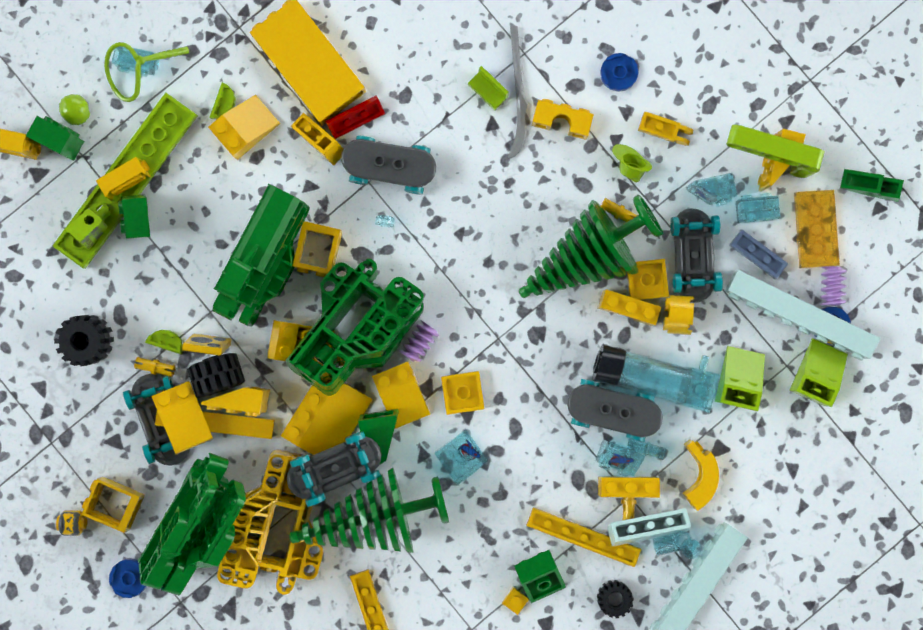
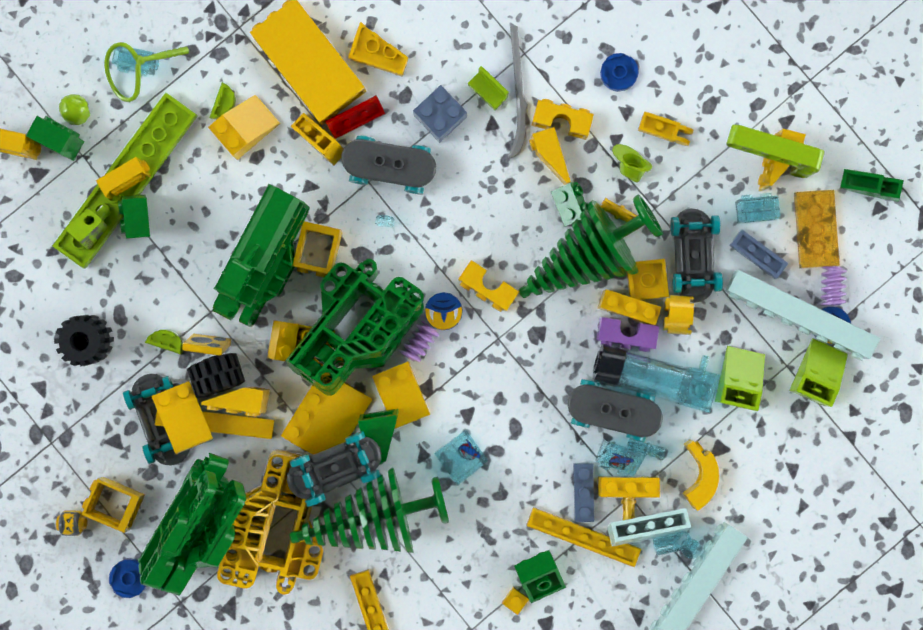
(154, 366): yellow pin -> none
(375, 52): none -> yellow wing
(440, 113): none -> sand blue brick
(443, 311): none -> tile
(462, 392): yellow plate -> none
(500, 297): none -> yellow arch
(548, 150): none -> yellow slope
(569, 202): none -> bracket
(583, 492): none -> sand blue plate
(623, 607): black tyre -> none
(644, 337): none -> medium lavender arch
(714, 190): clear light blue slope -> none

